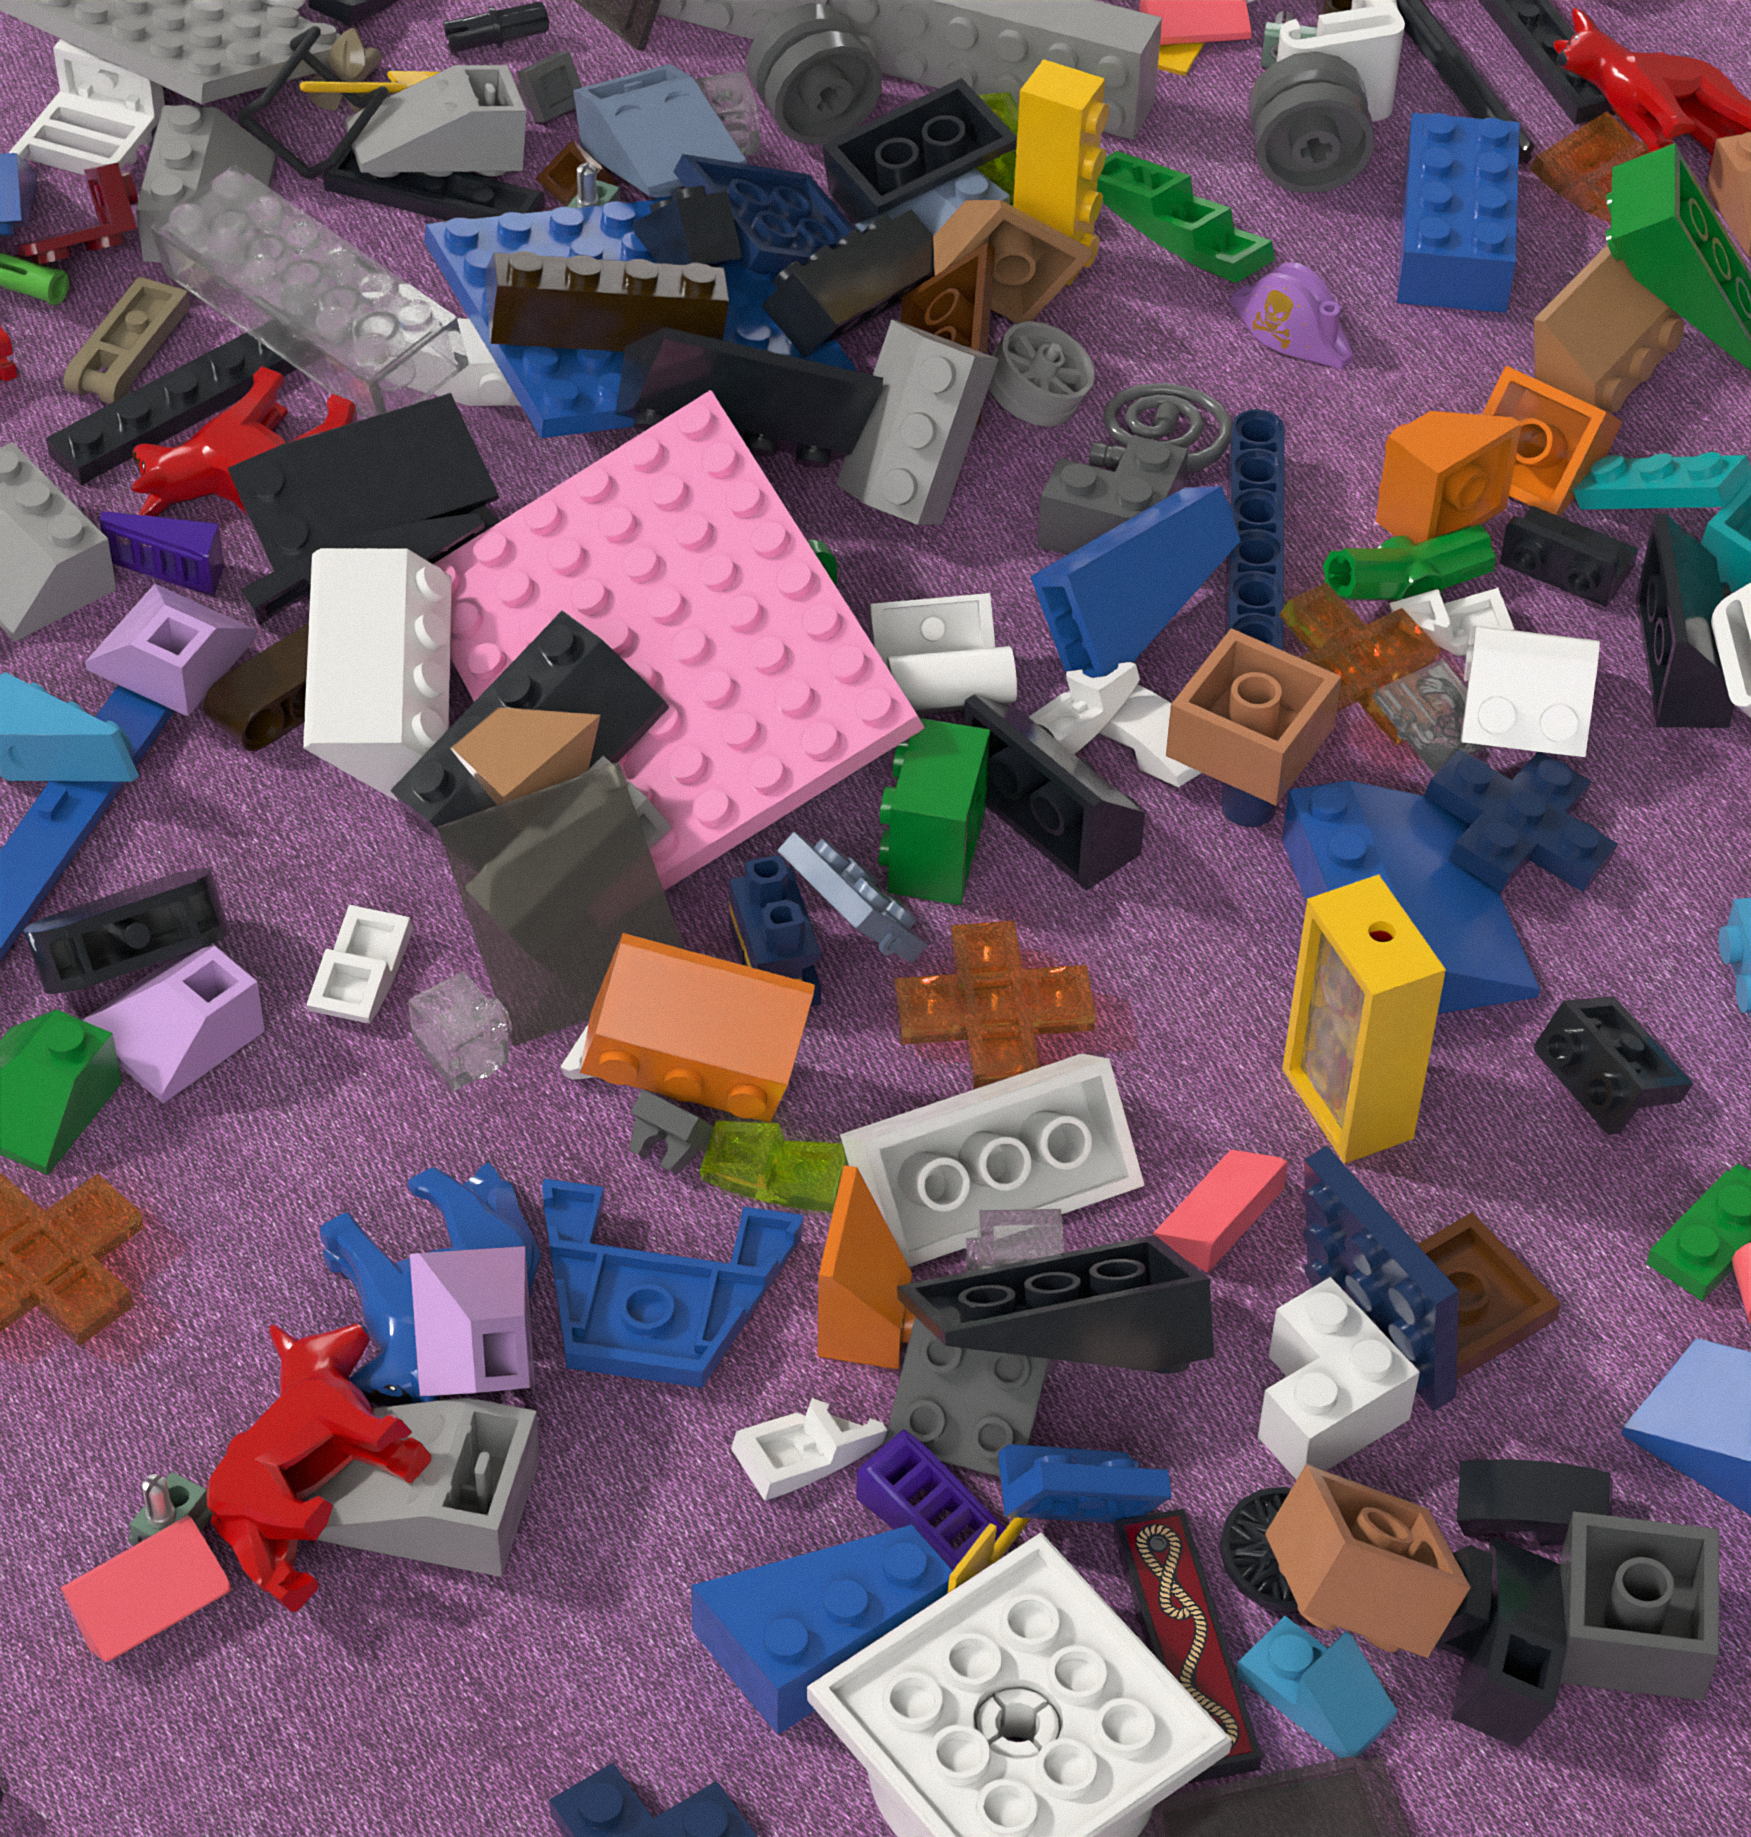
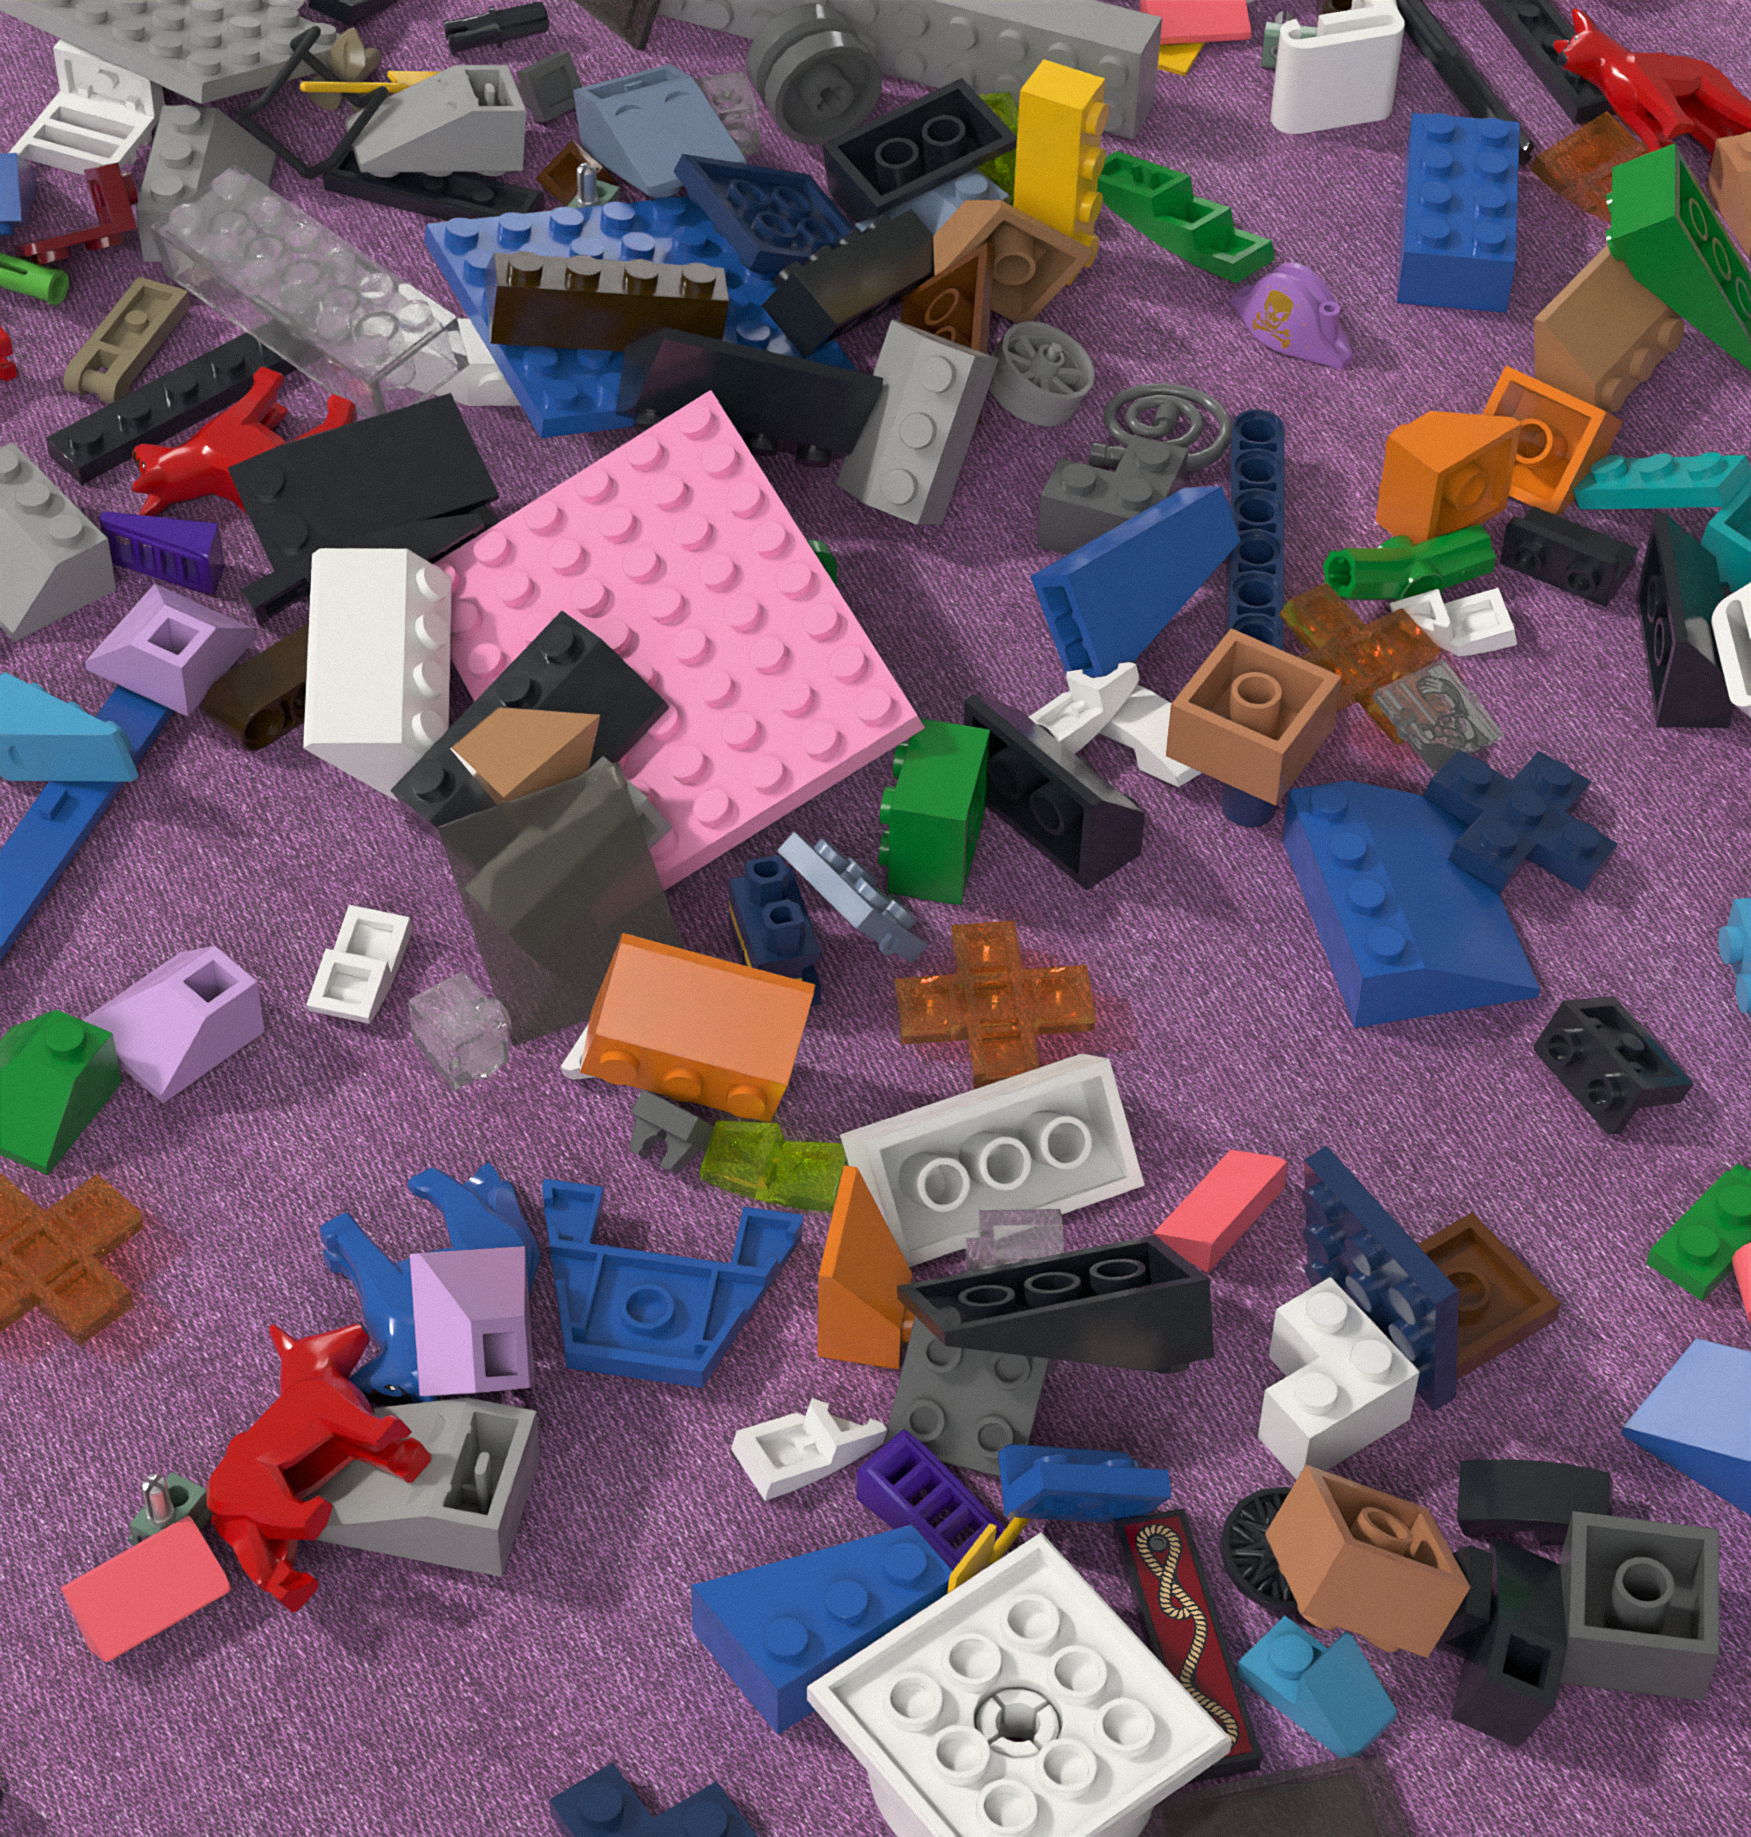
(127, 931): black brick -> none
(690, 229): black slope -> none
(943, 651): white piece -> none
(1311, 122): dark grey wheel -> none
(1362, 1018): yellow brick -> none
(1529, 690): white piece -> none

